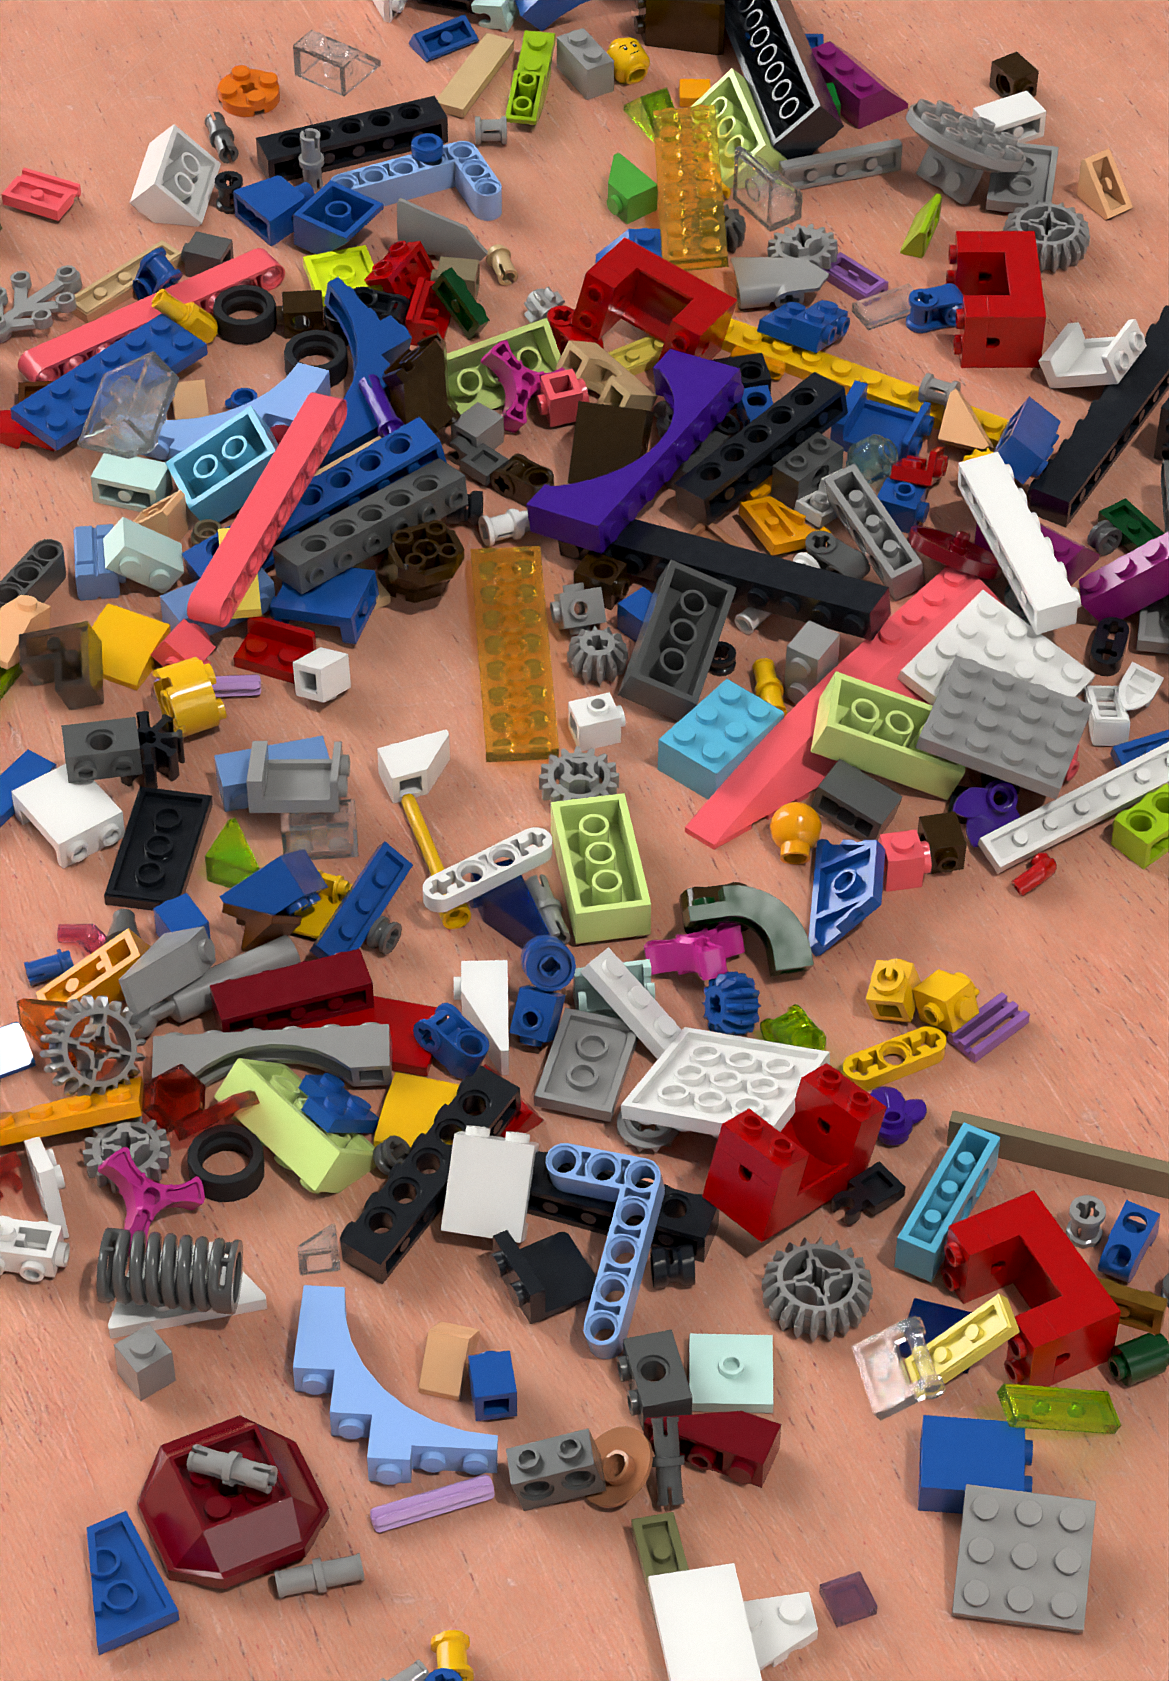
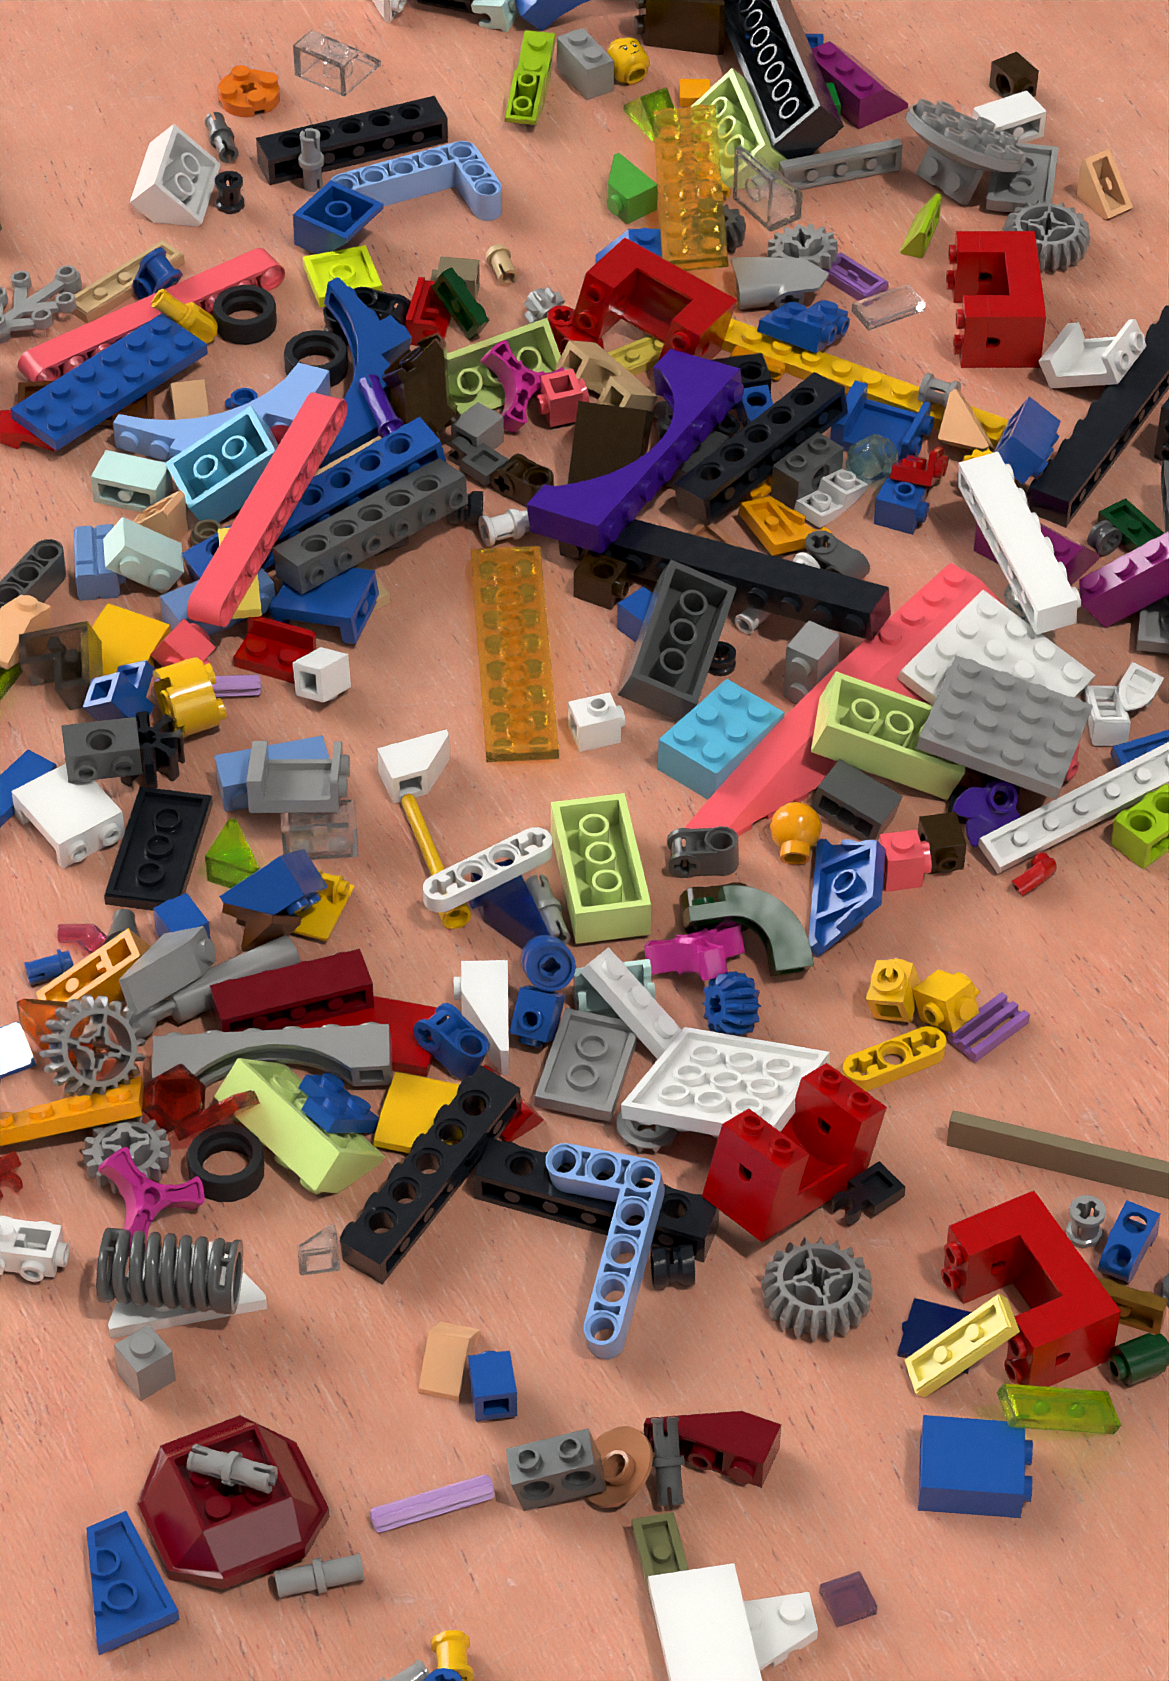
(41, 194): coral plate -> none
(47, 1181): white wing -> none
(120, 693): none -> blue brick
(130, 408): clear slope -> none
(205, 252): dark grey brick -> none
(269, 207): blue torso -> none
(300, 312): dark brown brick -> none
(361, 1408): light blue arch -> none
(363, 902): blue plate -> none
(384, 935): dark grey bush -> none
(391, 1146): dark grey bush -> none
(401, 269): red bracket -> none
(421, 561): dark brown brick -> none
(427, 147): blue tile -> none
(437, 233): light grey panel -> none
(443, 38): blue slope -> none
(475, 74): tan tile -> none
(489, 1183): white panel -> none
(498, 128): light grey bush -> none
(542, 1275): black bracket -> none
(577, 776): light grey gear -> none
(590, 605): light grey brick -> none
(597, 655): light grey gear -> none
(654, 1358): dark grey brick -> none
(706, 852): none -> dark grey piece
(731, 1372): light aqua plate -> none
(767, 684): yellow pin -> none
(794, 1029): clear neon green piece -> none
(875, 532): light grey brick -> none
(885, 1371): clear plate -> none
(898, 1116): dark purple plate -> none
(935, 306): blue piece -> none
(946, 1200): medium azure brick -> none
(955, 551): dark red piece -> none
(1024, 1558): light grey plate -> none
(1115, 647): black beam -> none

